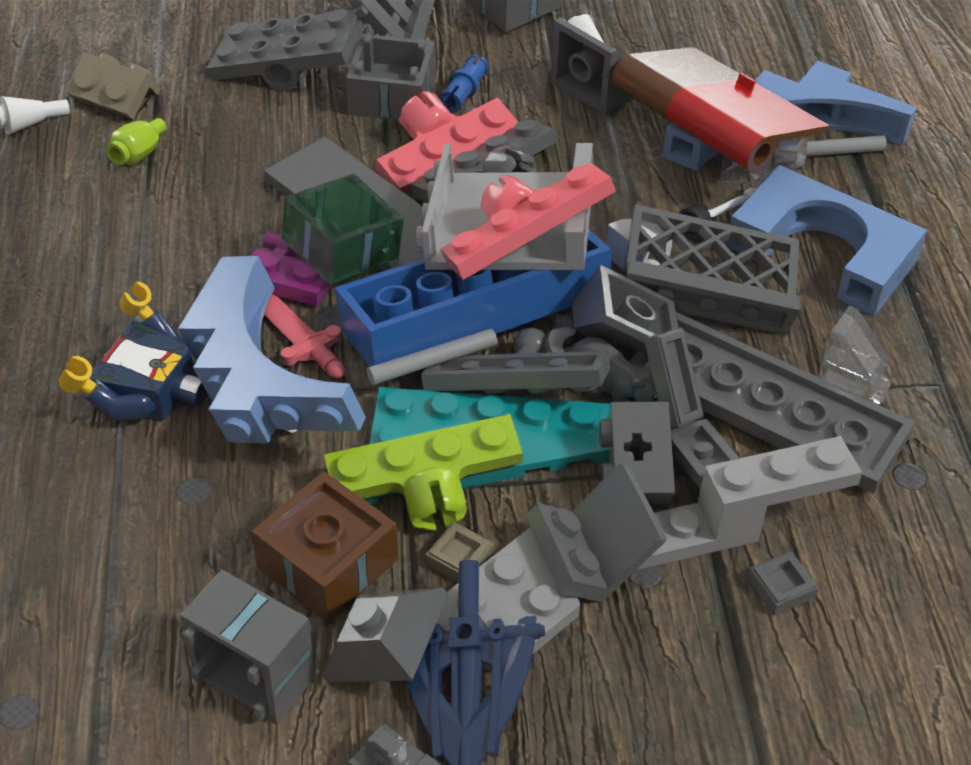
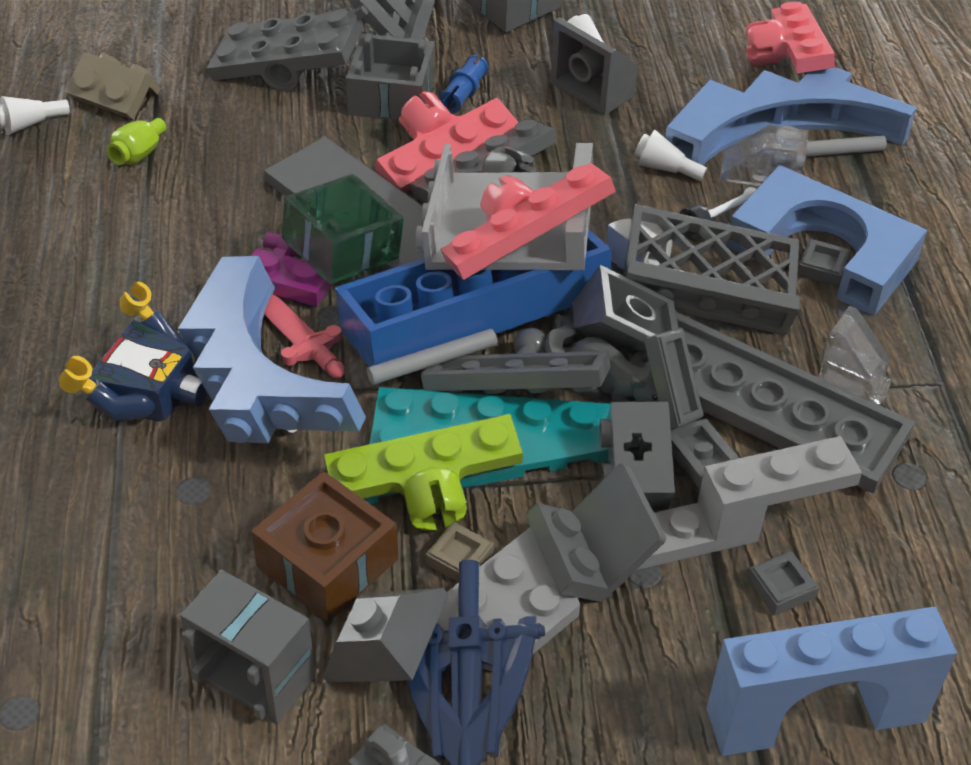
(660, 154): none -> white cone
(714, 103): door -> none
(791, 34): none -> coral plate
(823, 262): none -> dark grey tile
(892, 656): none -> medium blue arch

